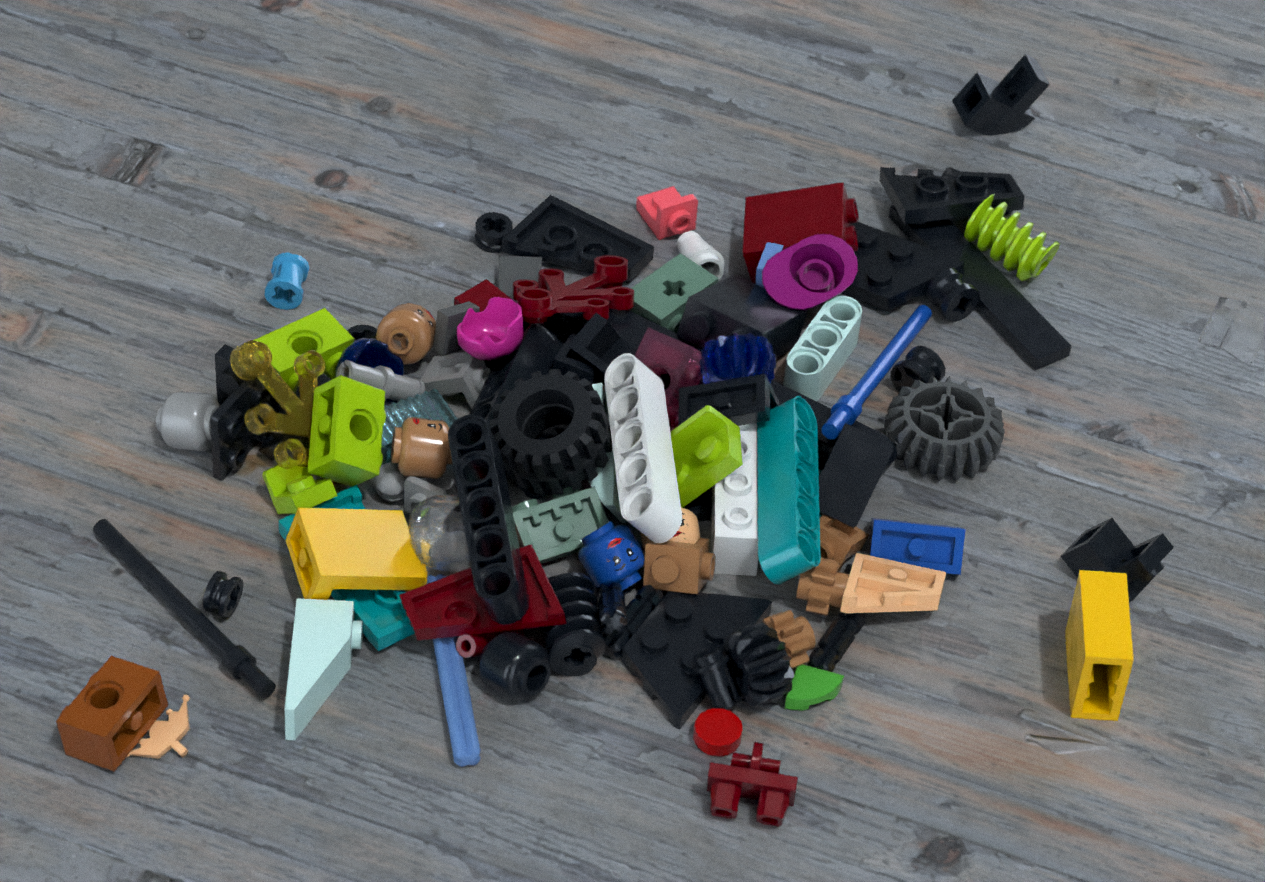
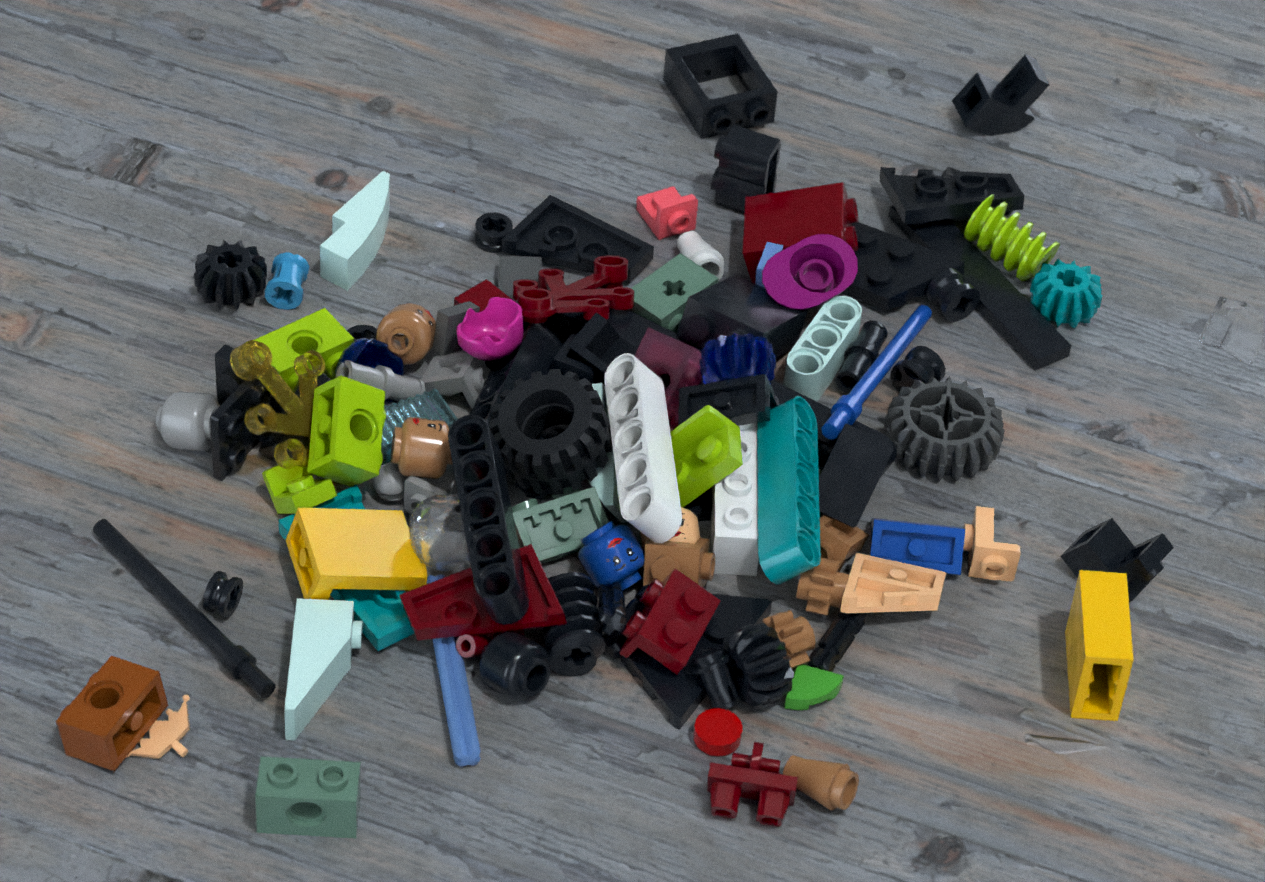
(230, 274): none -> black gear
(308, 797): none -> sand green brick
(356, 234): none -> light aqua slope
(671, 620): none -> dark red bracket
(712, 60): none -> black window
(745, 167): none -> black brick
(824, 781): none -> medium nougat cone
(861, 355): none -> black pin
(985, 557): none -> light nougat bracket
(1066, 293): none -> teal gear

